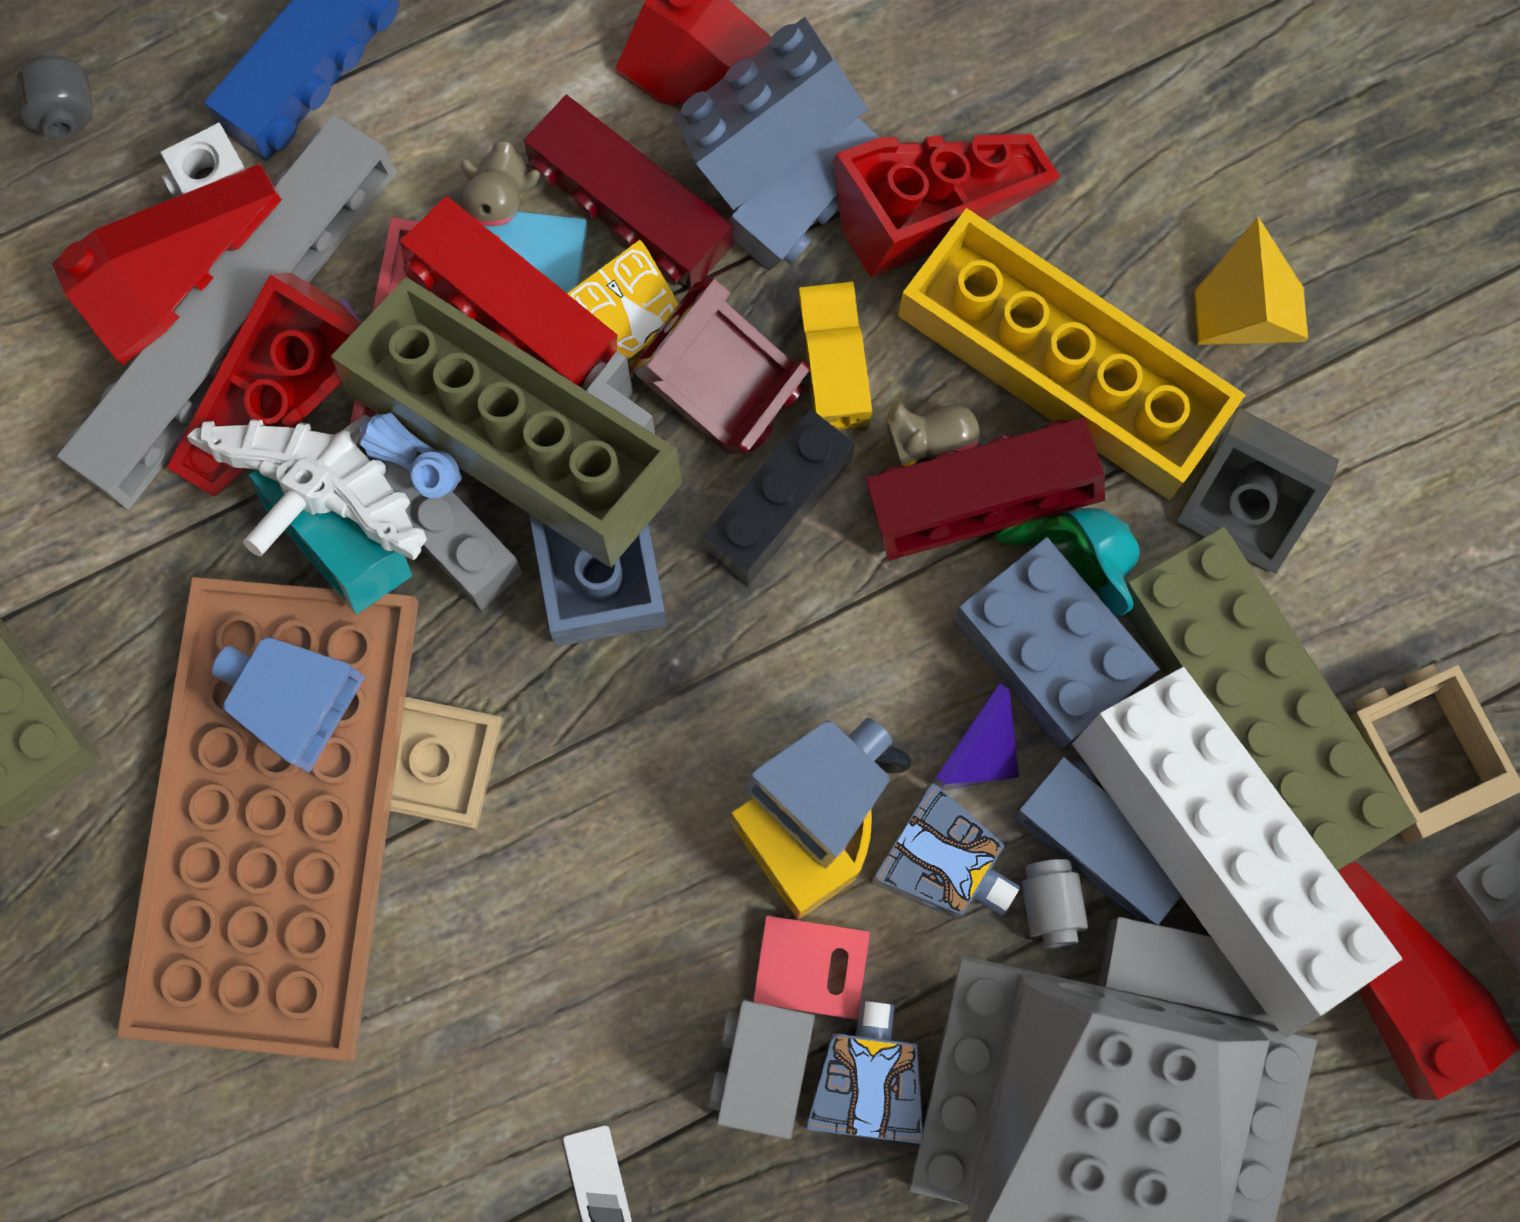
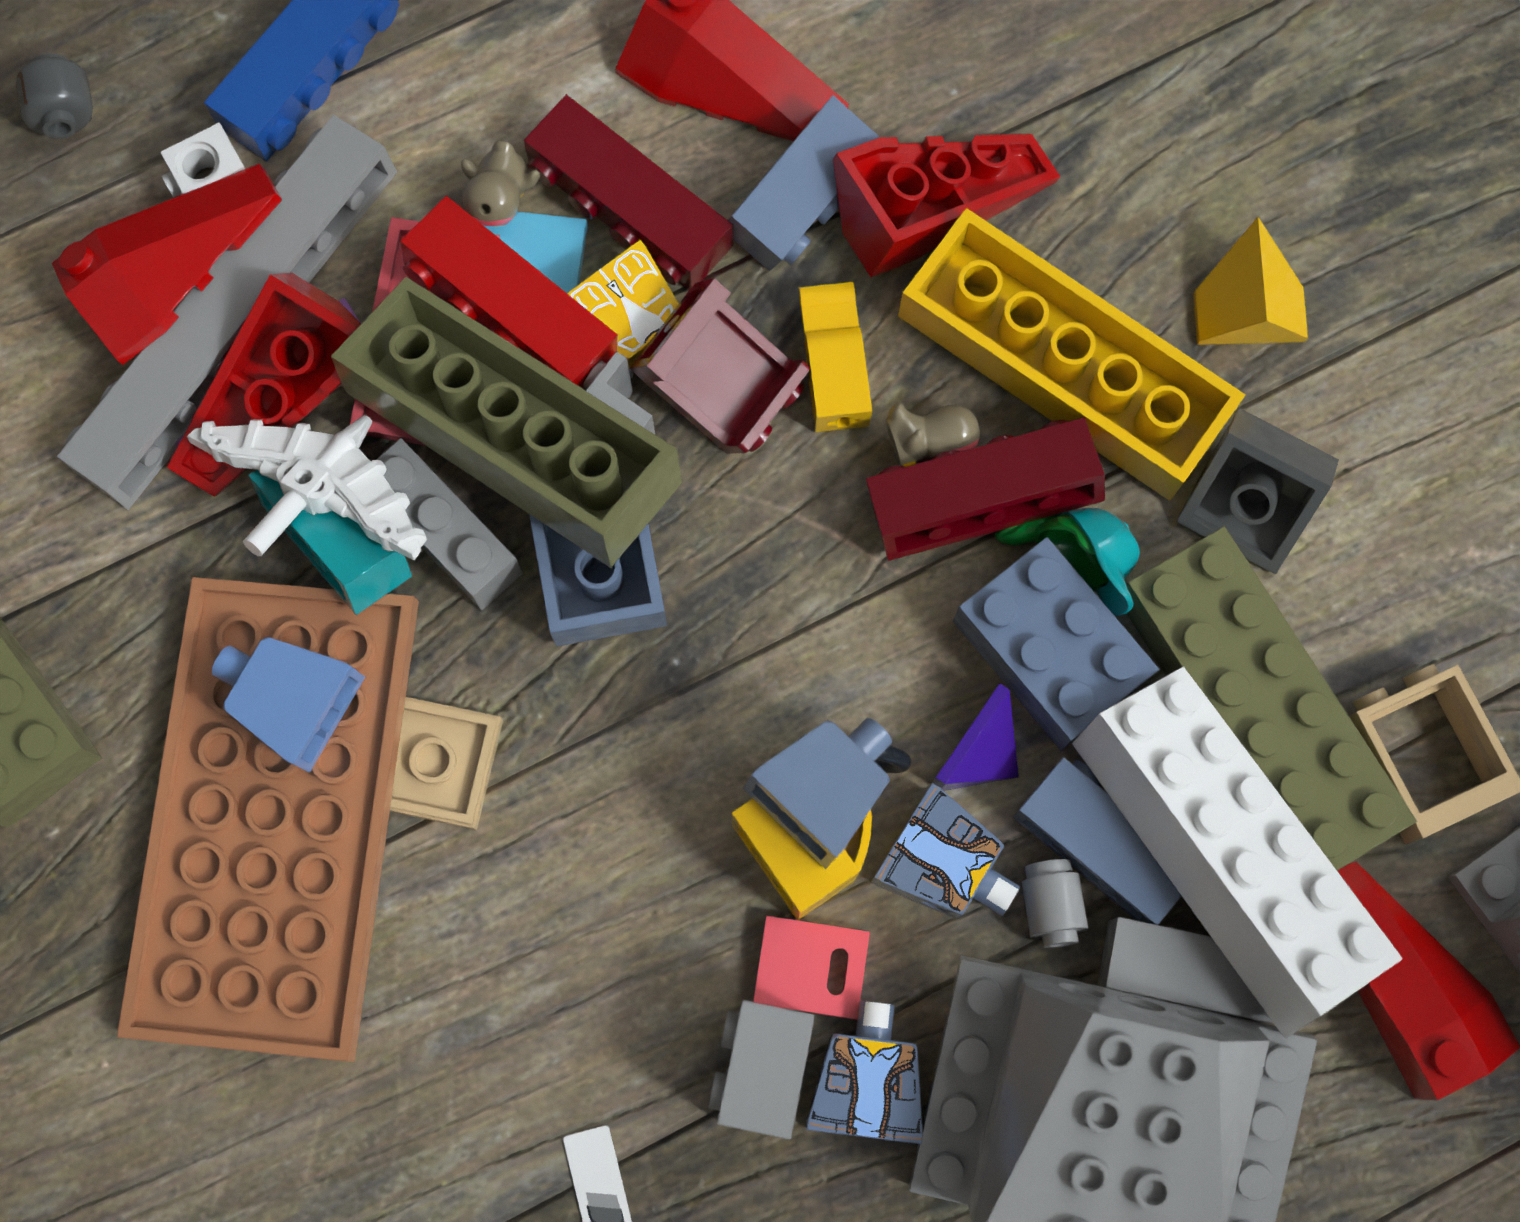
(431, 473): light blue piece -> none
(768, 113): sand blue brick -> none
(778, 497): black brick -> none

